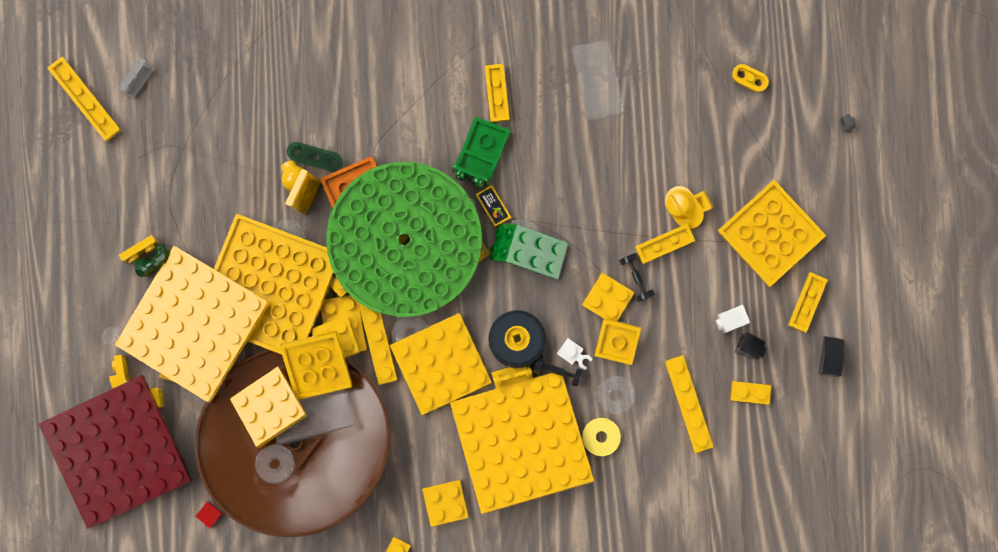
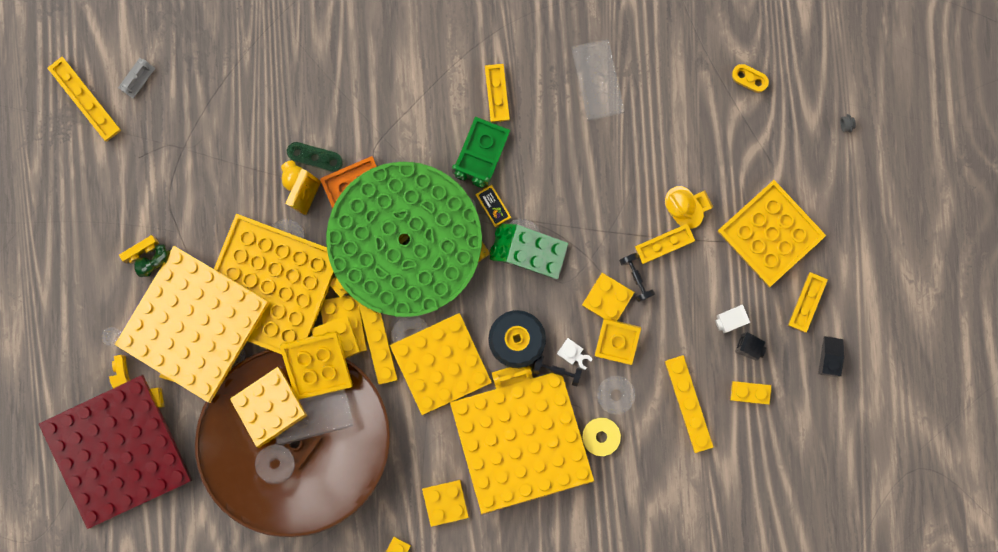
(208, 514): red tile -> none

